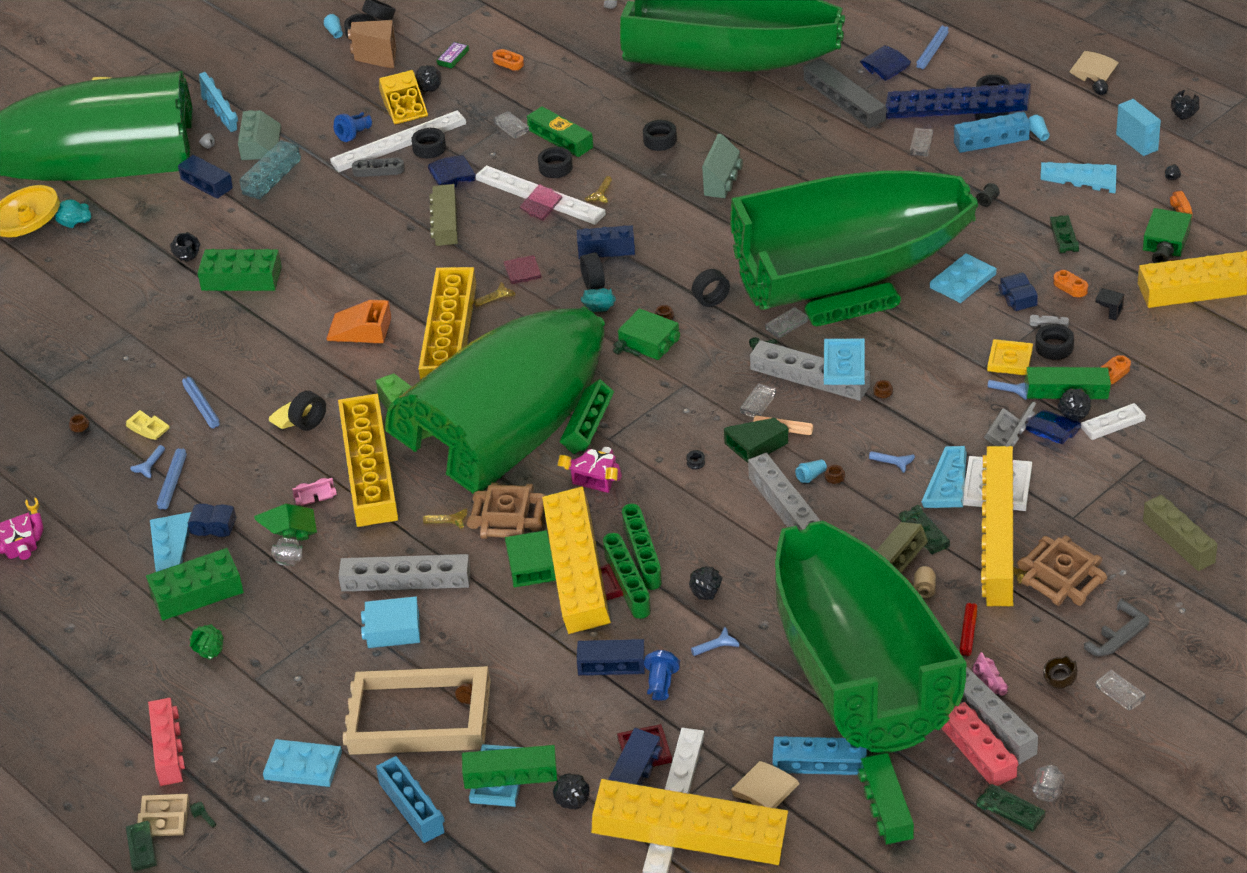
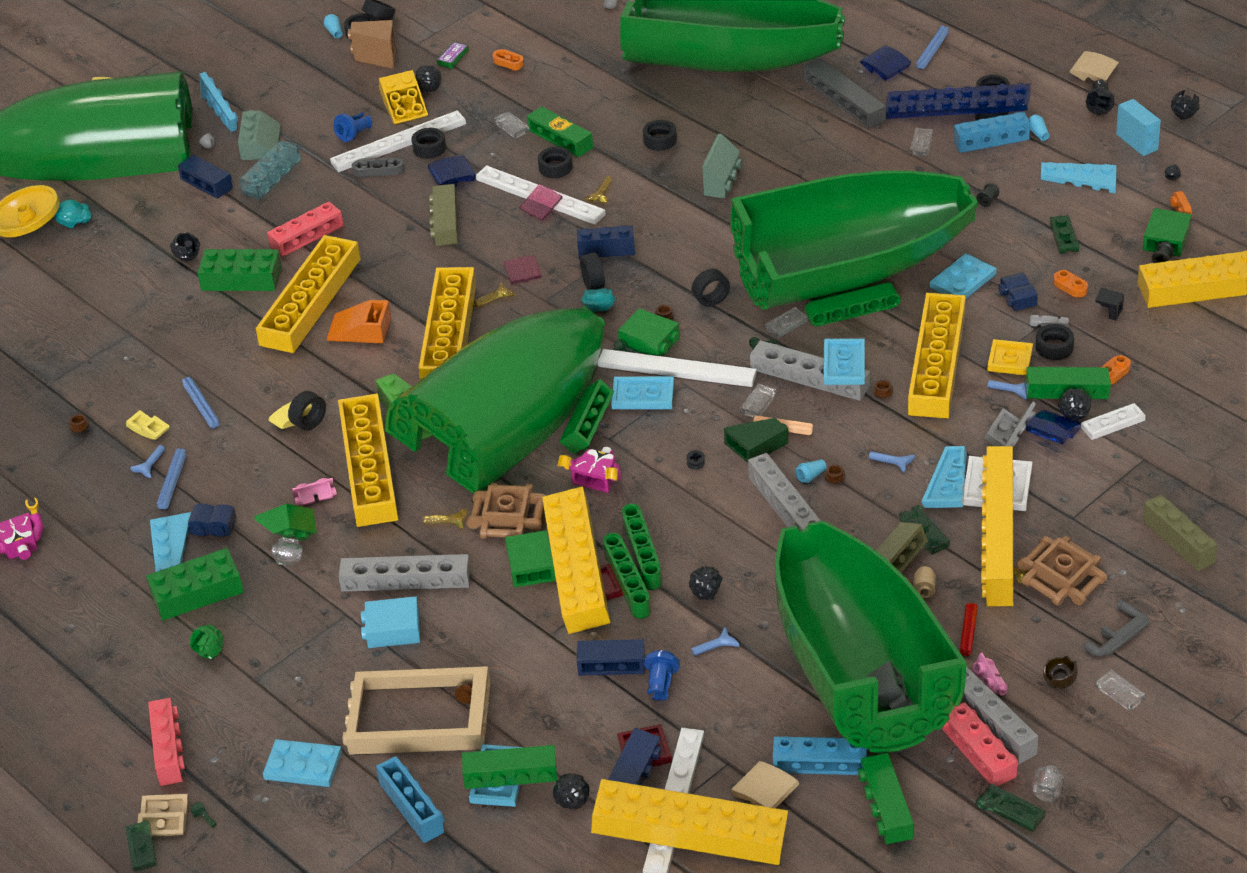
(305, 228): none -> coral brick
(308, 294): none -> yellow brick
(643, 392): none -> medium azure plate
(677, 367): none -> white tile
(891, 687): none -> dark grey hinge
(937, 355): none -> yellow brick
(1100, 101): none -> black piece

